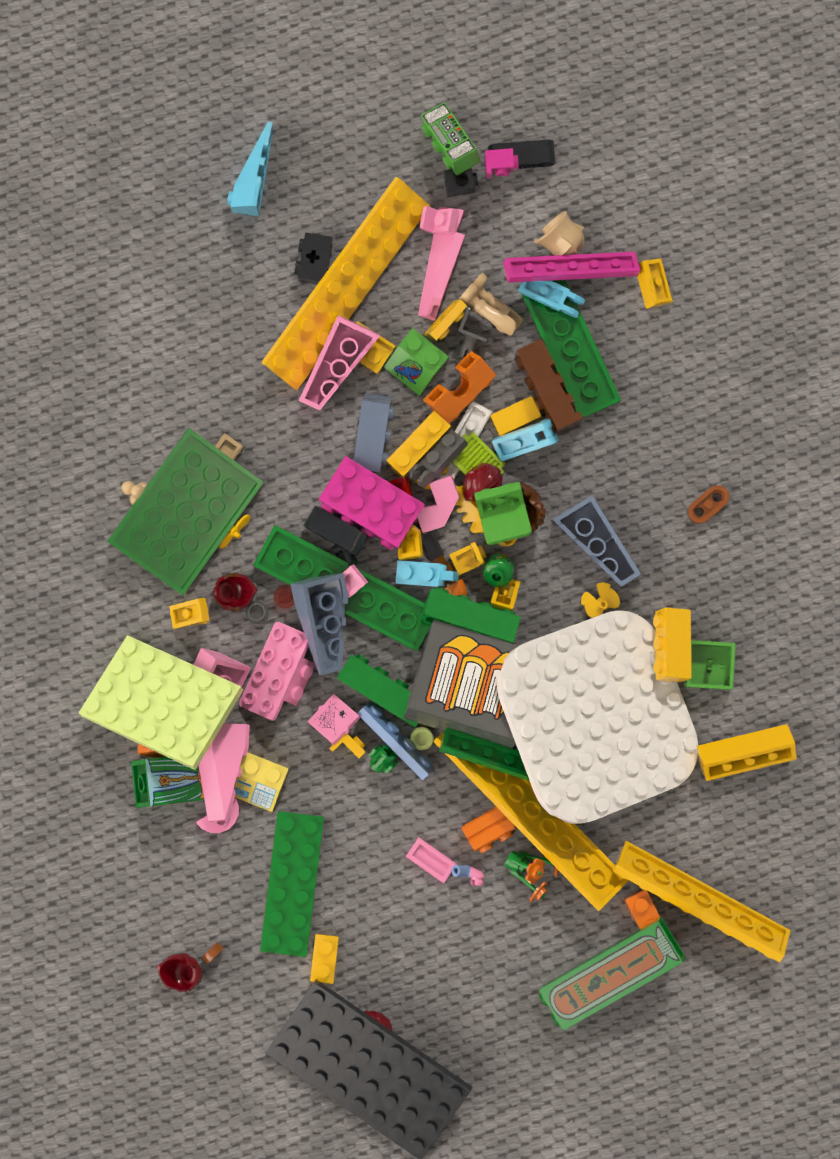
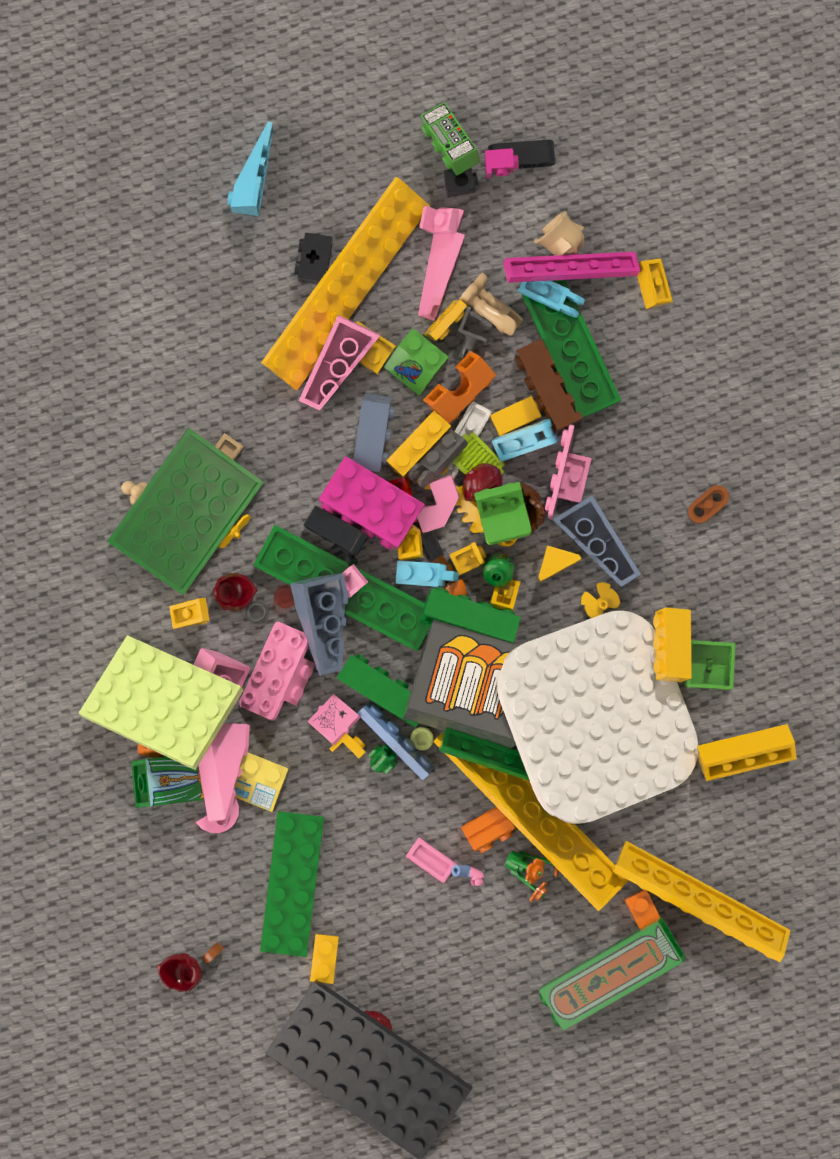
(556, 561): none -> yellow slope
(571, 477): none -> bright pink bracket

